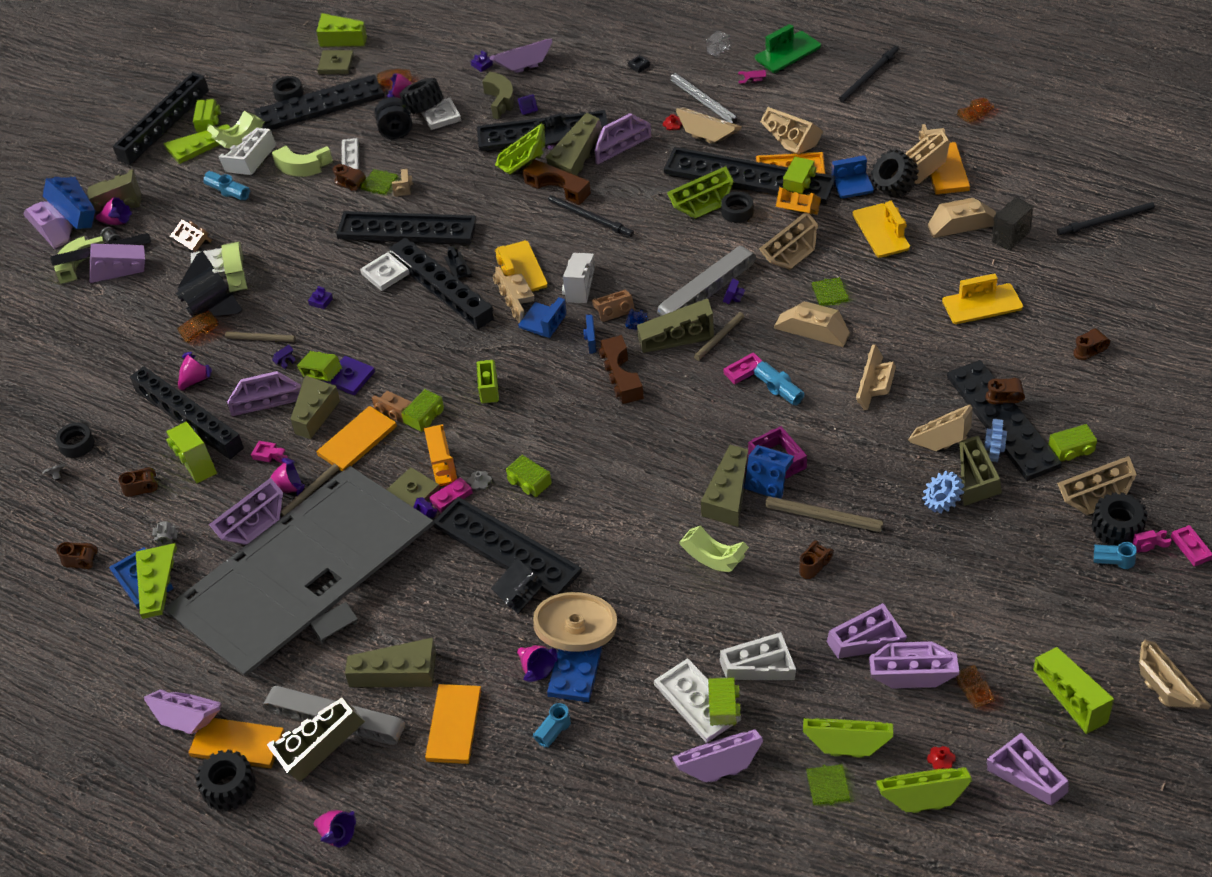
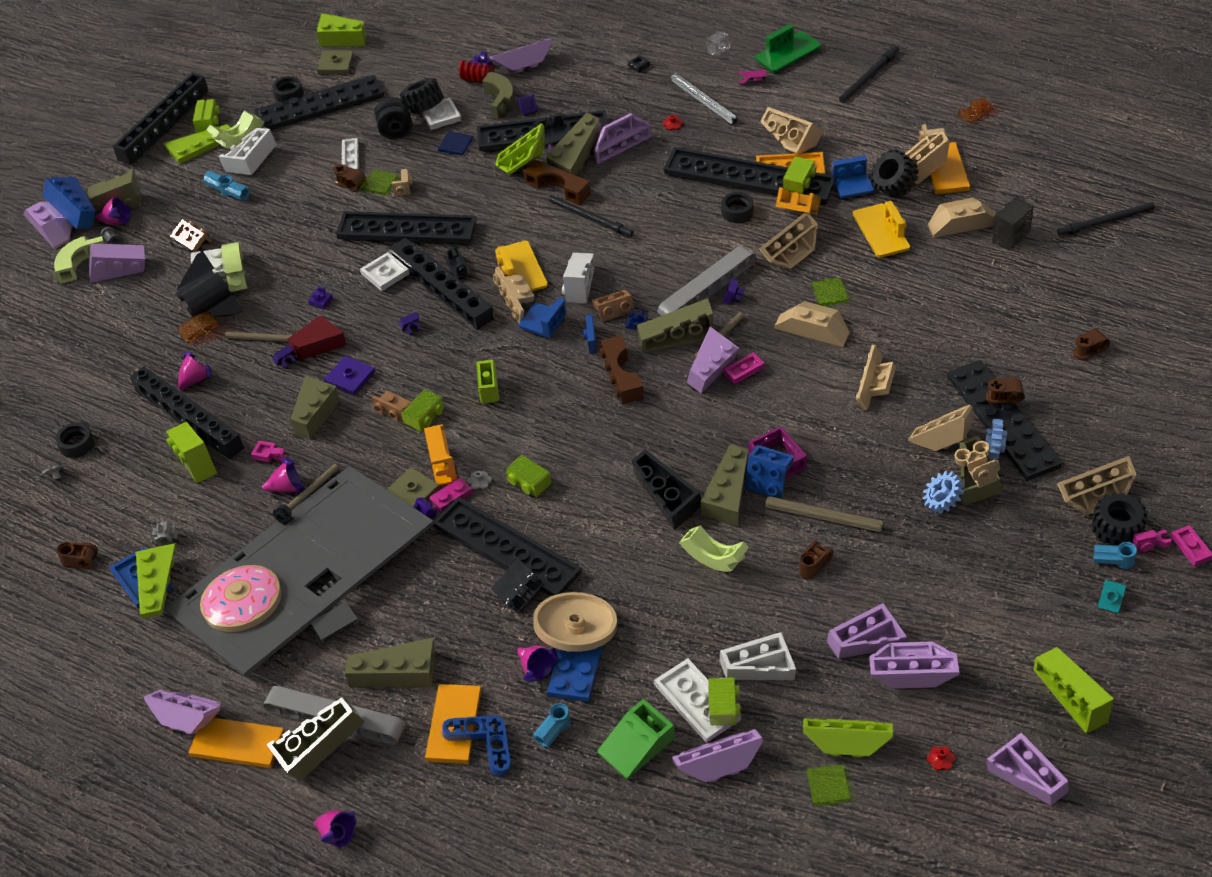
(85, 252): black axle -> none
(136, 482): reddish brown piece -> none
(229, 794): black tyre -> none
(241, 598): none -> dish
(250, 515): lavender wedge -> none
(262, 393): lavender wedge -> none
(282, 513): none -> black plate
(301, 164): yellowish green arch -> none
(316, 338): none -> dark red slope
(319, 365): lime brick -> none
(356, 438): light orange tile -> none
(385, 76): clear orange slope -> none
(399, 83): dark pink hat -> none
(409, 321): none -> dark purple tile
(455, 143): none -> clear blue piece
(474, 72): none -> red piece
(486, 732): none -> blue beam
(637, 739): none -> bright green slope
(667, 489): none -> black wedge
(702, 194): lime wedge -> none
(706, 126): tan wedge -> none
(711, 359): none -> lavender wedge
(779, 383): dark azure piece -> none
(925, 789): lime wedge -> none
(974, 687): clear orange slope -> none
(976, 461): none -> tan piece
(981, 299): yellow bracket -> none
(1073, 442): lime brick -> none
(1111, 596): none -> teal bracket
(1168, 680): tan wedge -> none

